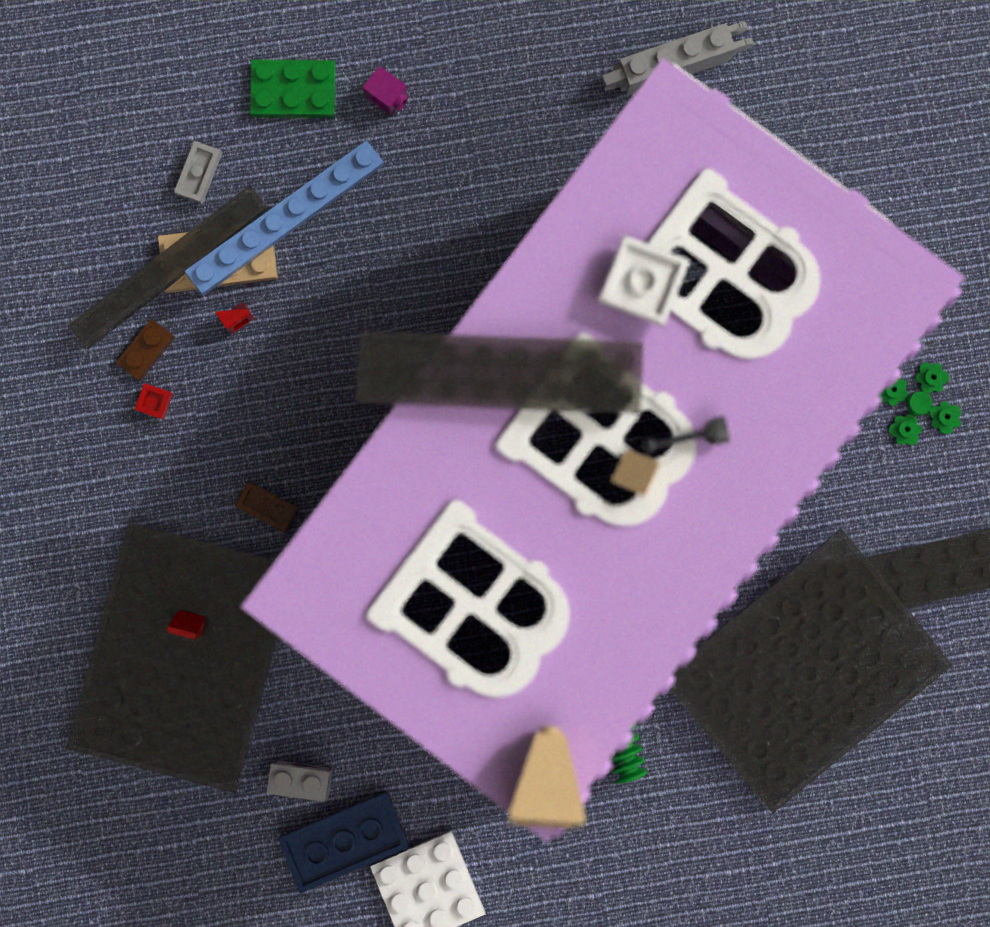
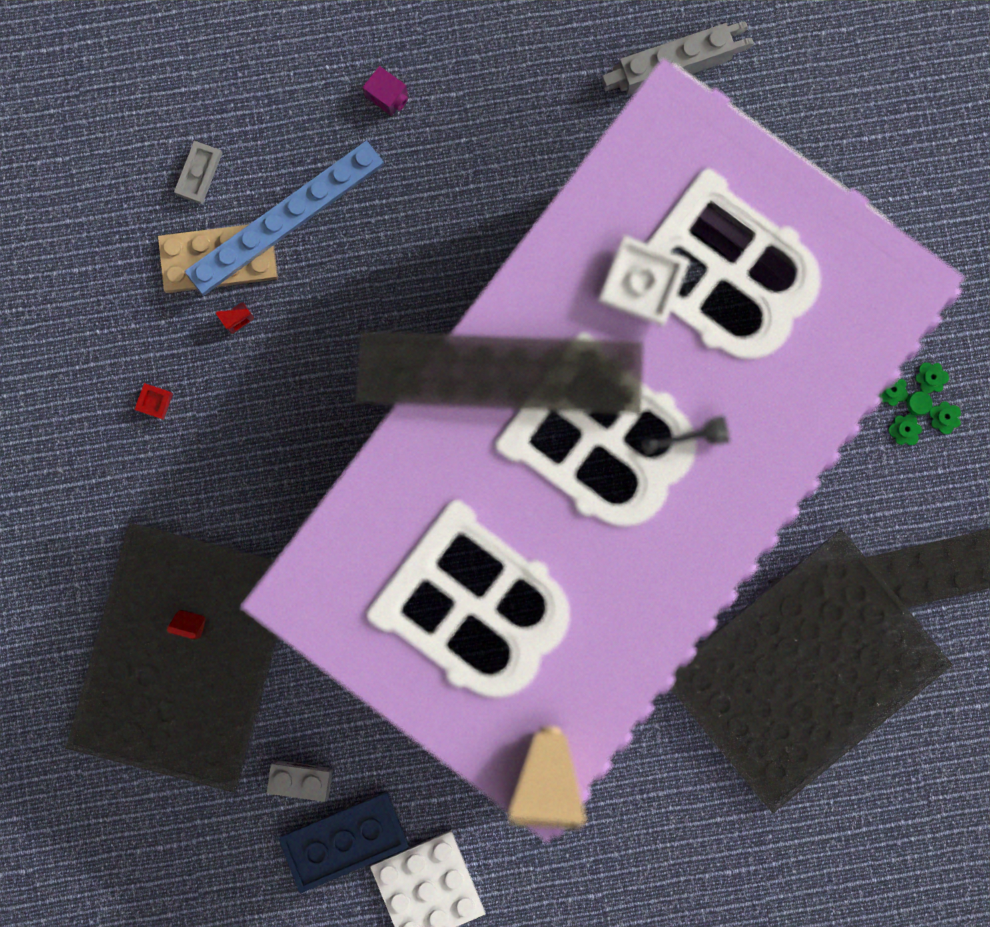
(145, 350): reddish brown plate -> none
(167, 267): clear smoke plate -> none
(267, 507): reddish brown plate -> none
(293, 88): green plate -> none
(628, 762): green piece -> none
(635, 472): tan slope -> none

